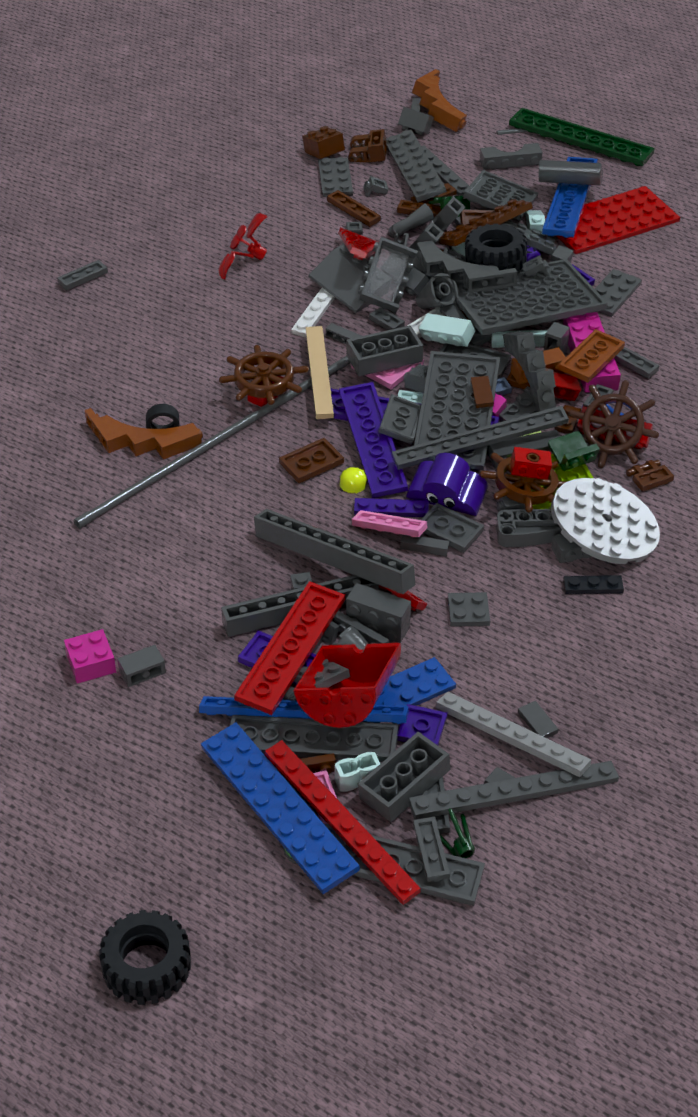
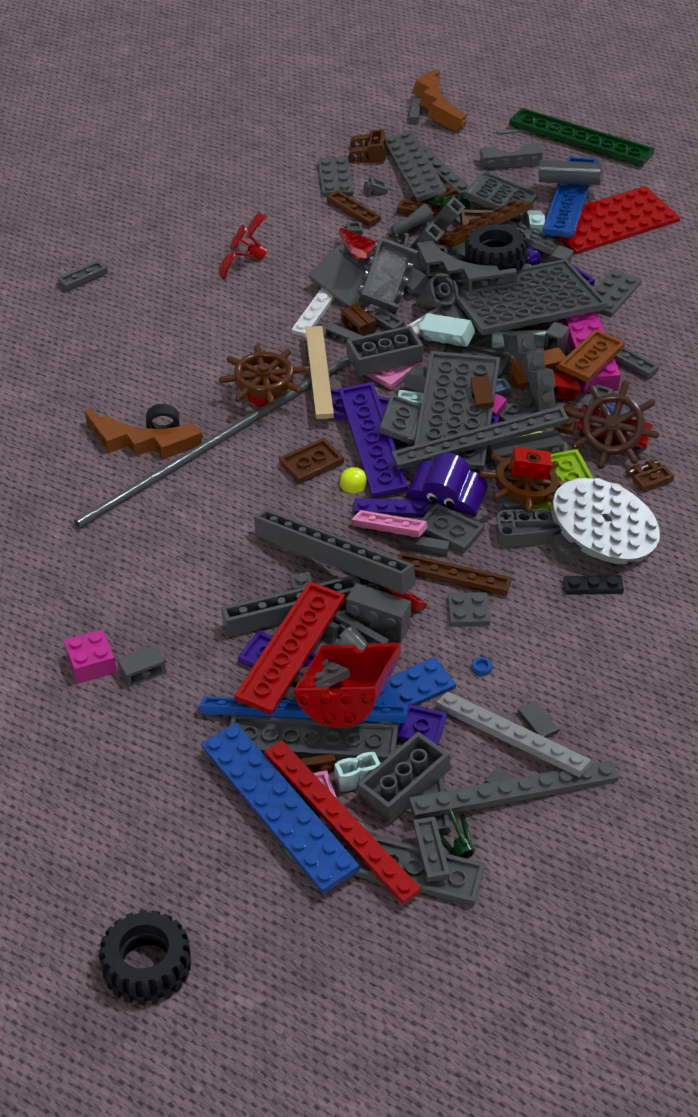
(323, 142): reddish brown brick -> none
(358, 320): none -> reddish brown brick
(415, 120): dark grey brick -> none
(458, 574): none -> reddish brown plate
(481, 666): none -> blue tile
(535, 265): dark grey bracket -> none
(572, 450): dark green bracket -> none

